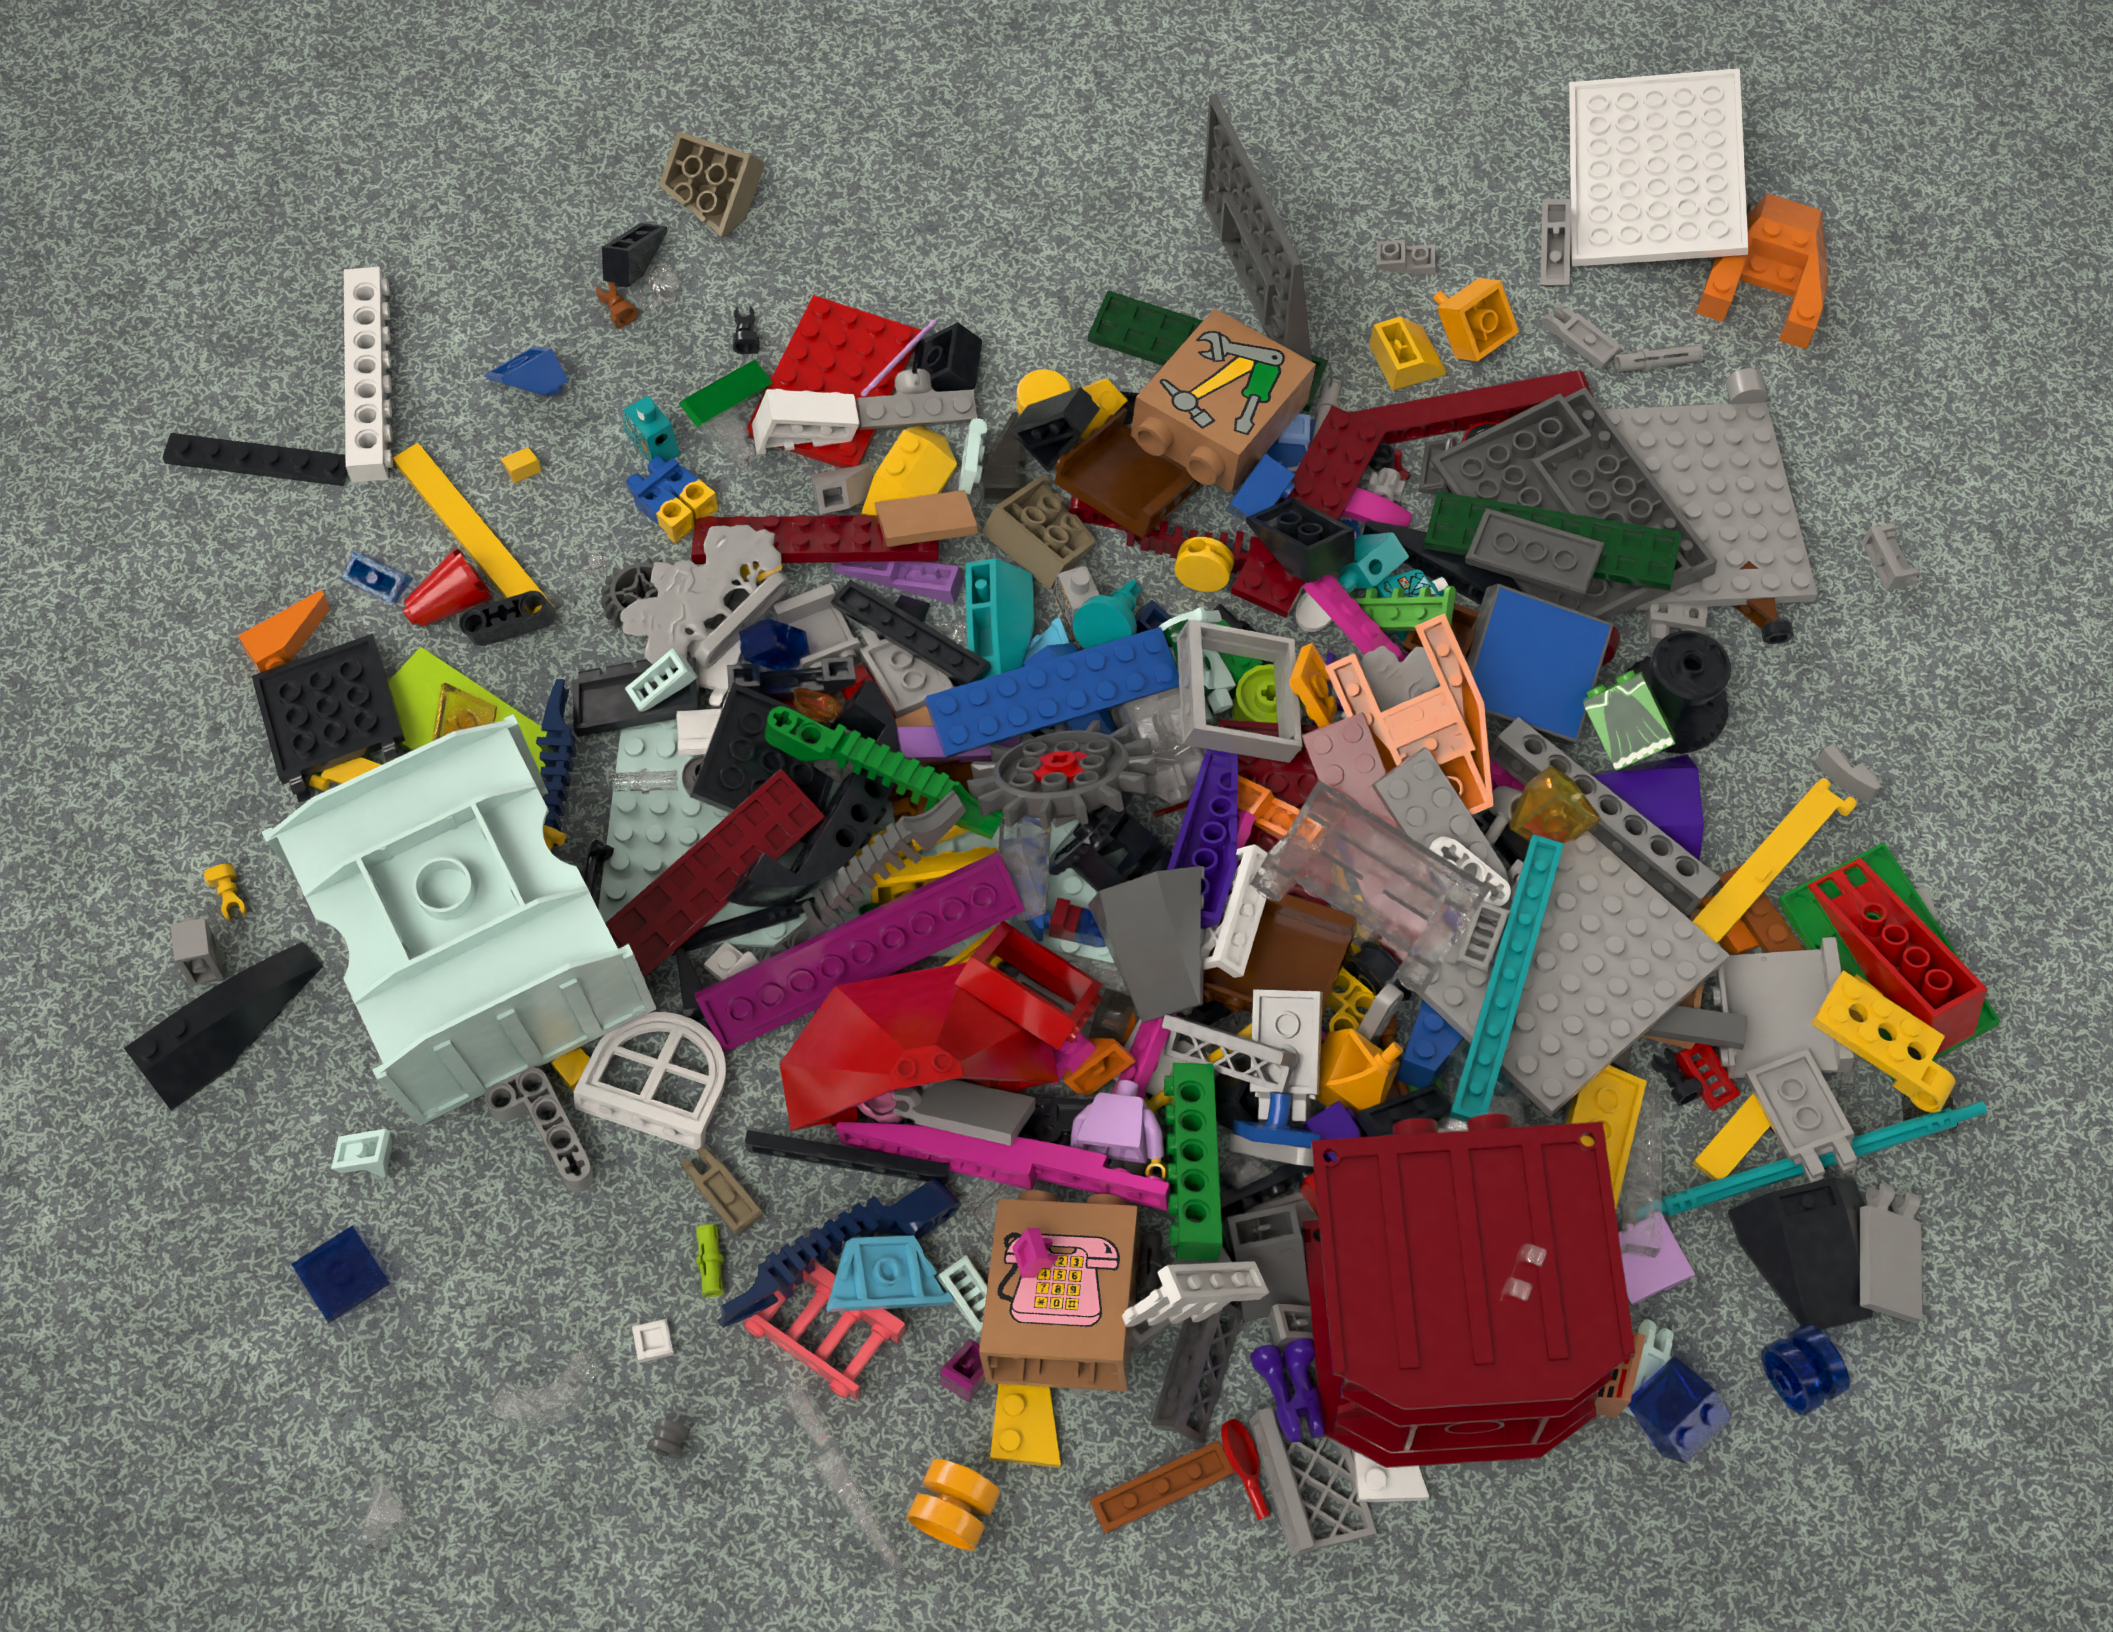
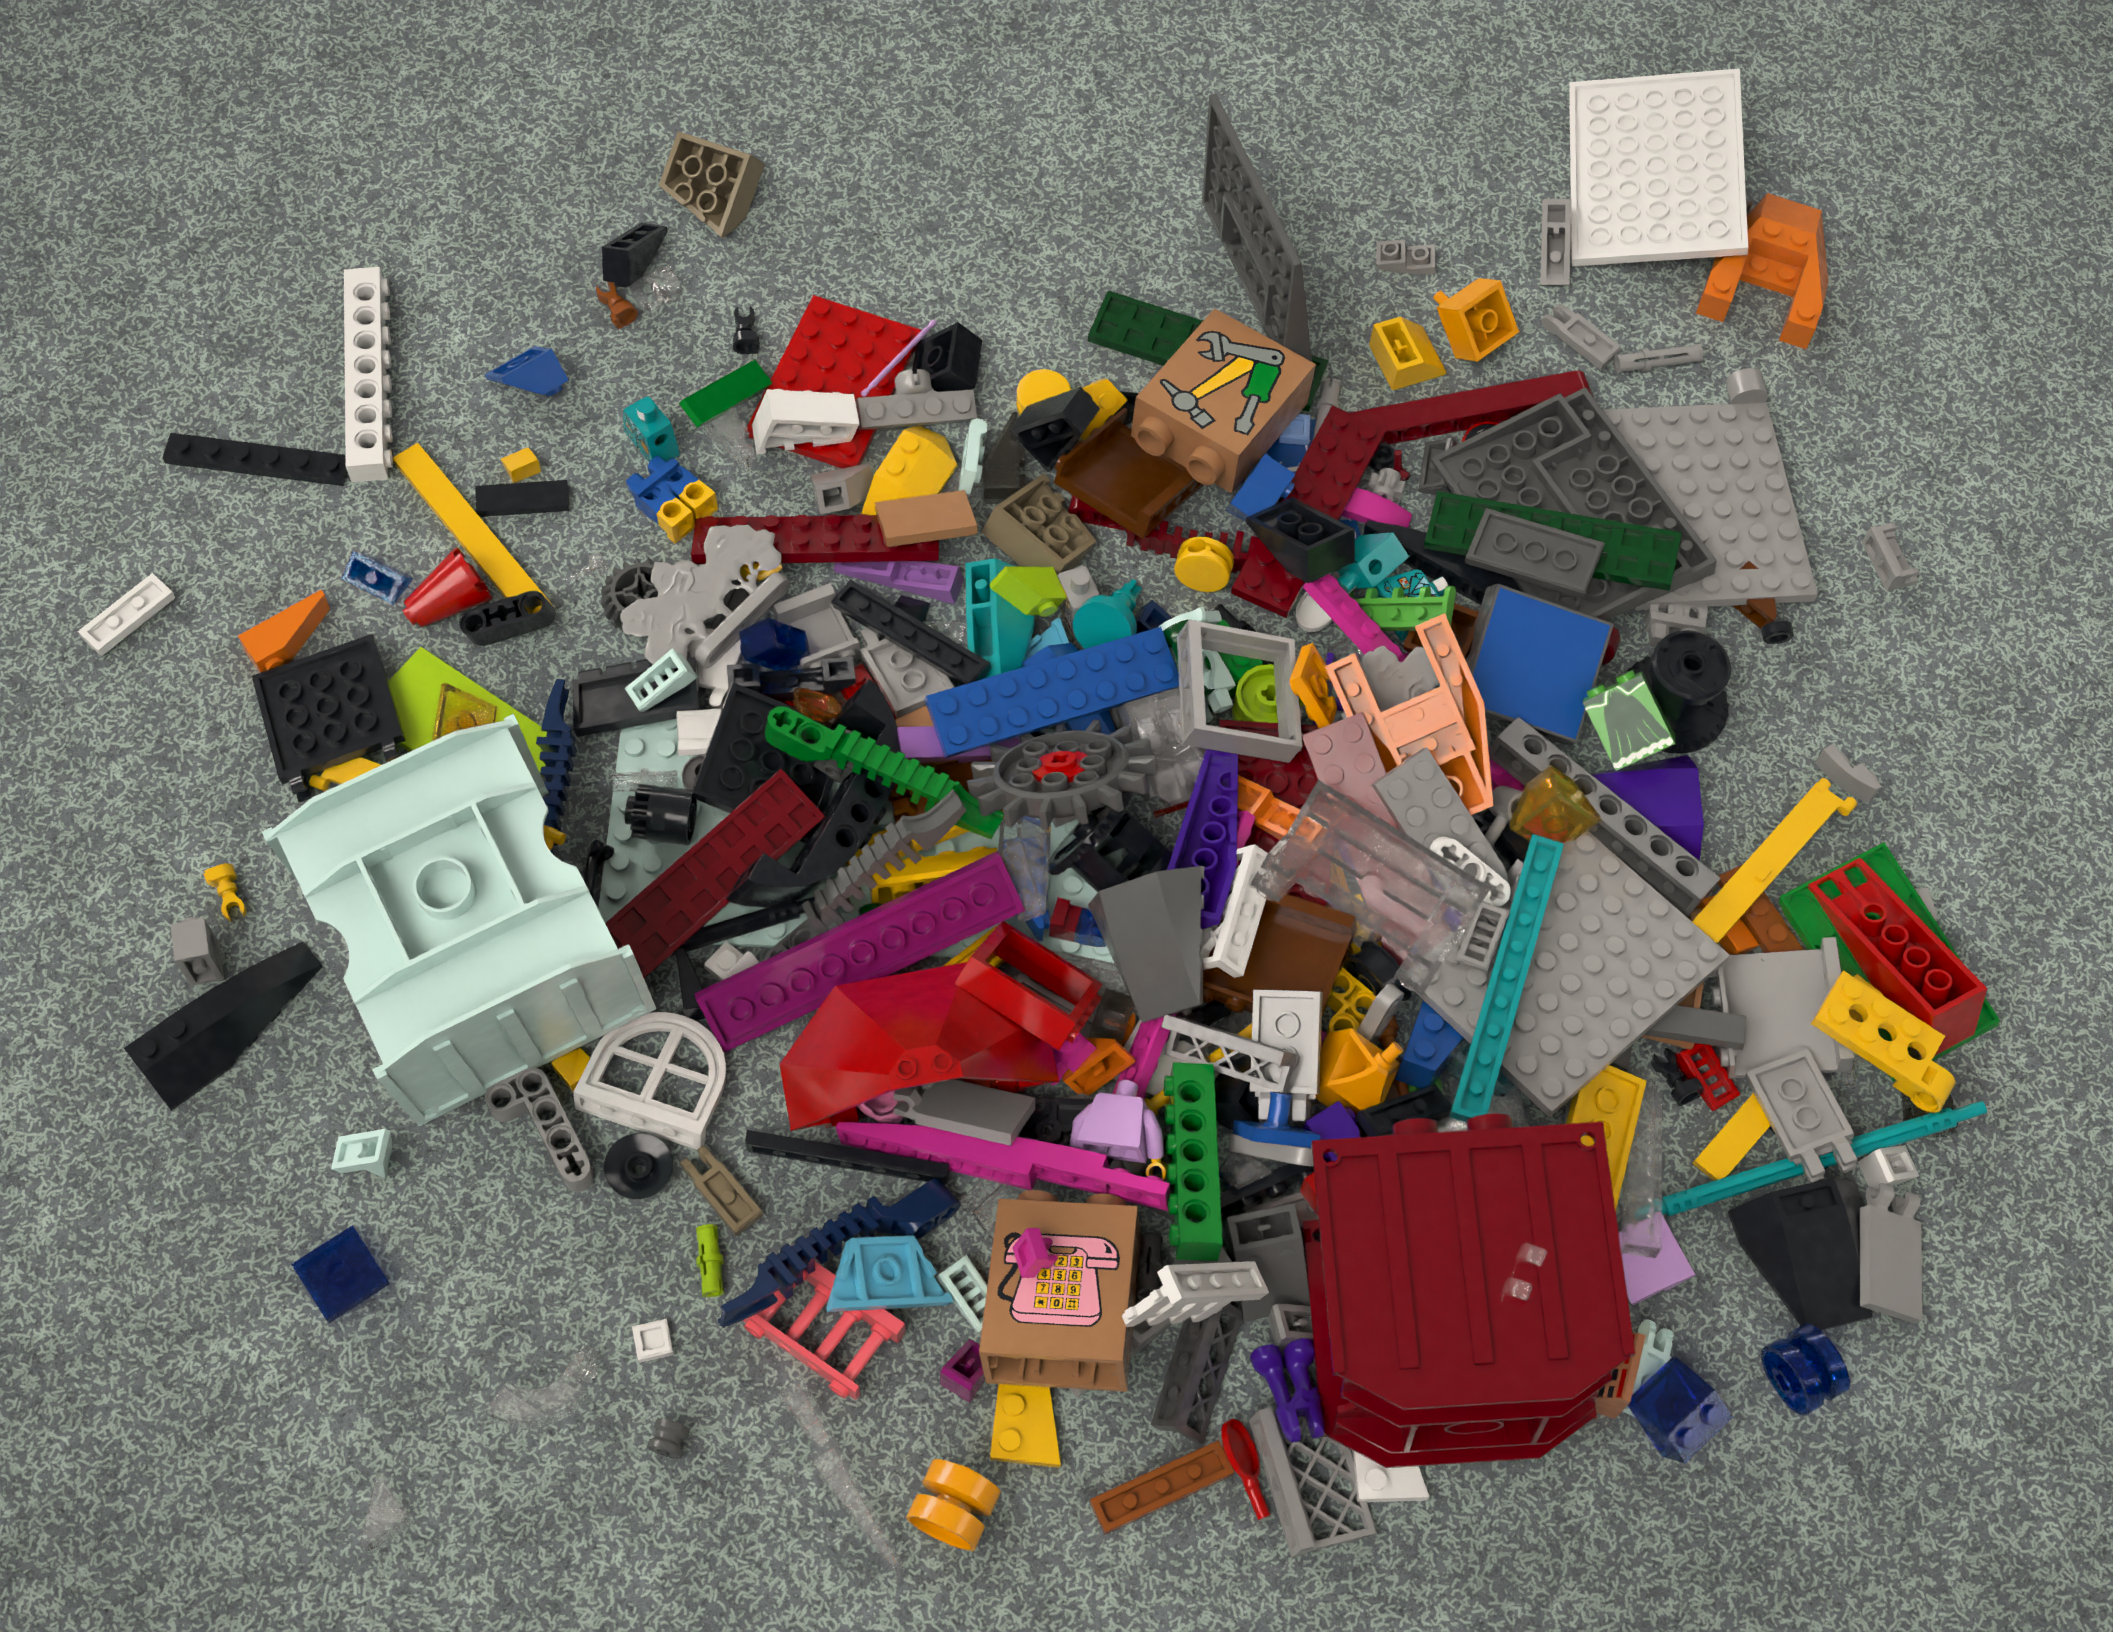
(126, 614): none -> white plate
(522, 498): none -> black tile
(634, 1151): none -> black dish
(661, 814): none -> black gear
(1030, 589): none -> lime slope
(1888, 1166): none -> white slope

